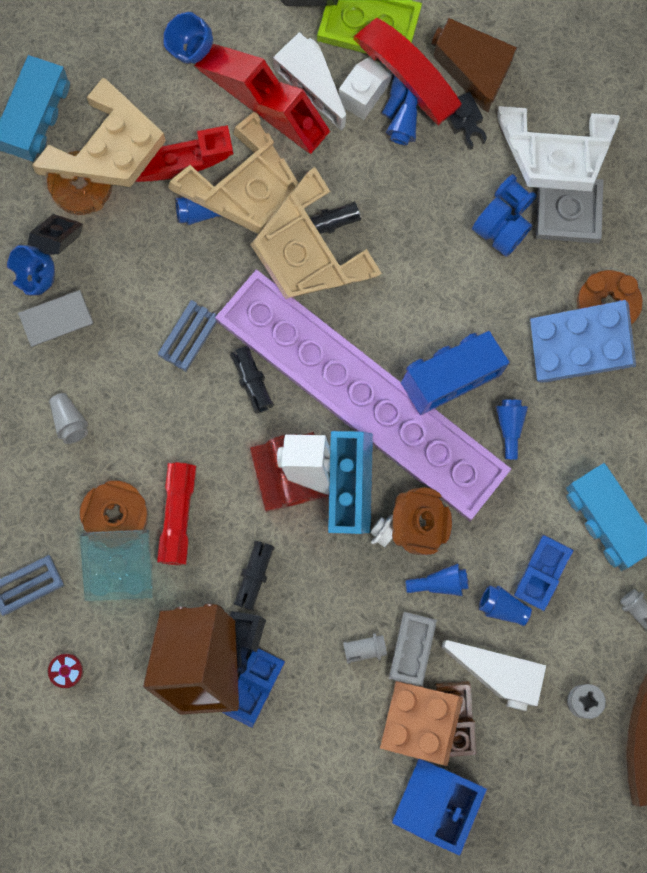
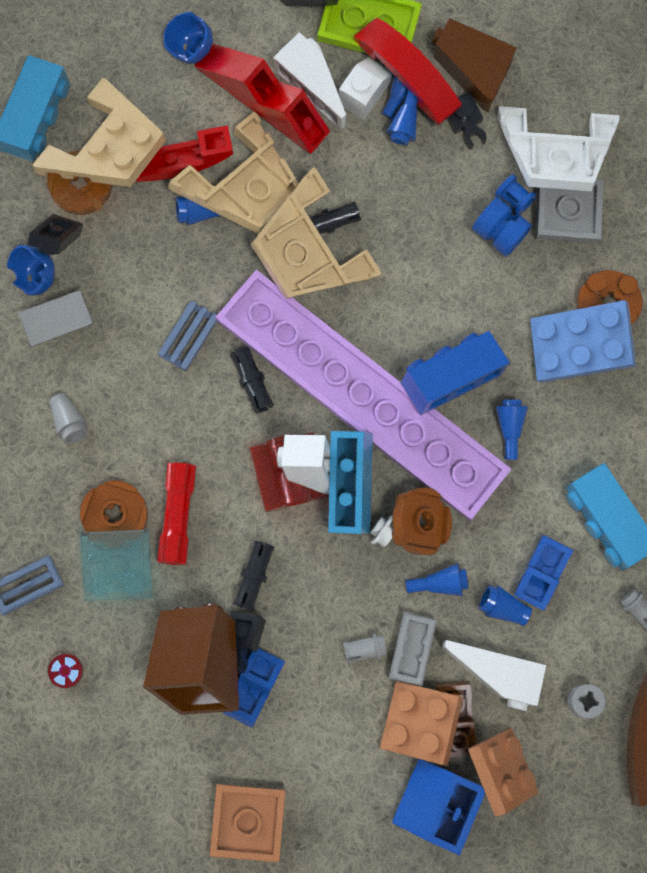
(247, 823): none -> nougat plate
(503, 771): none -> nougat plate

